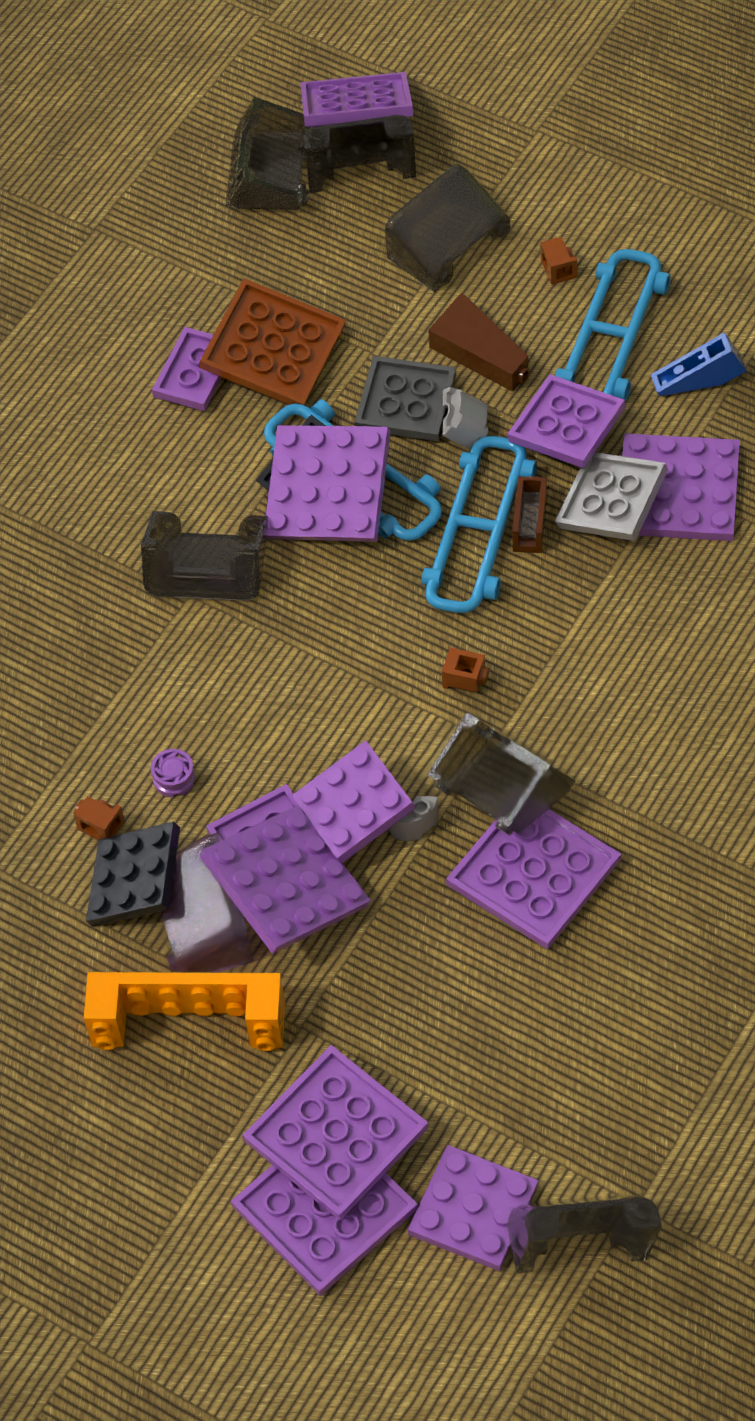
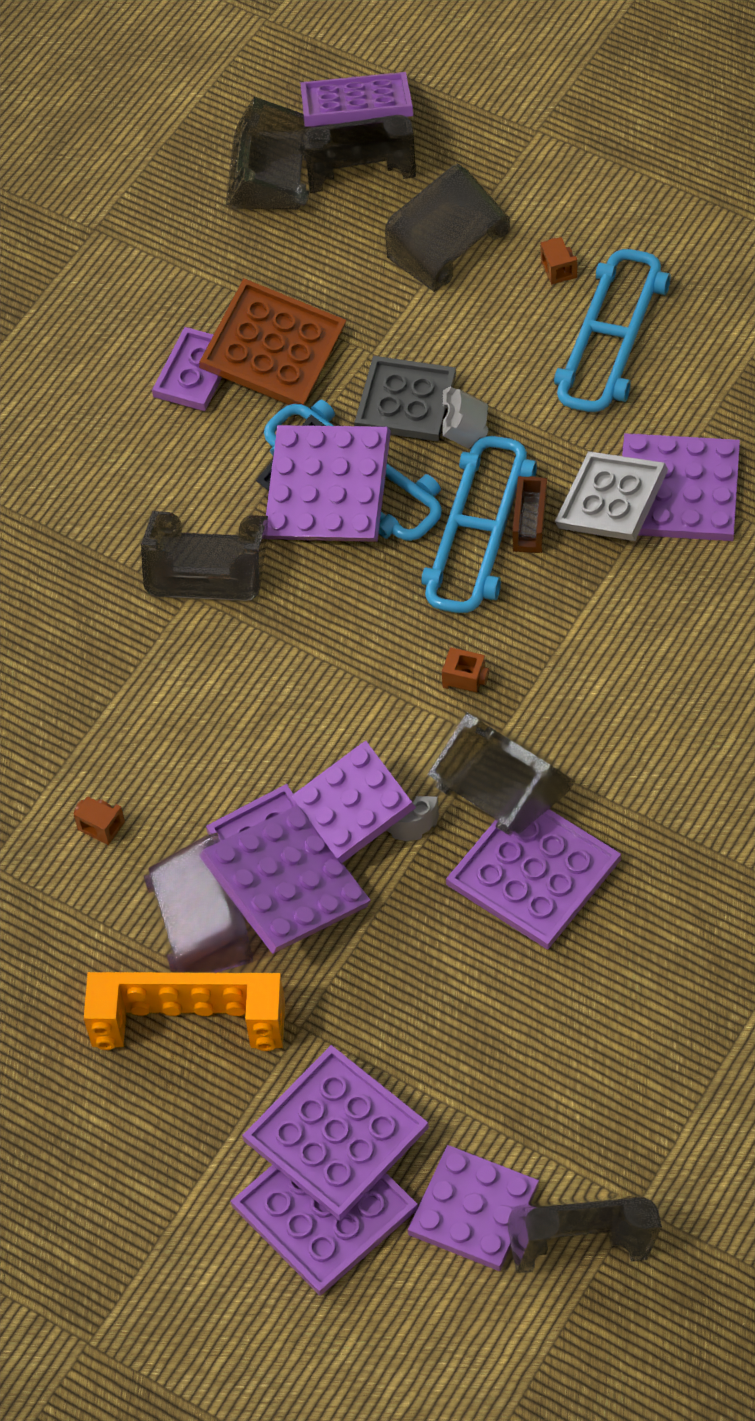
(133, 874): black plate -> none
(172, 773): medium lavender wheel -> none
(478, 344): reddish brown slope -> none
(566, 421): medium lavender plate -> none
(701, 368): blue slope -> none

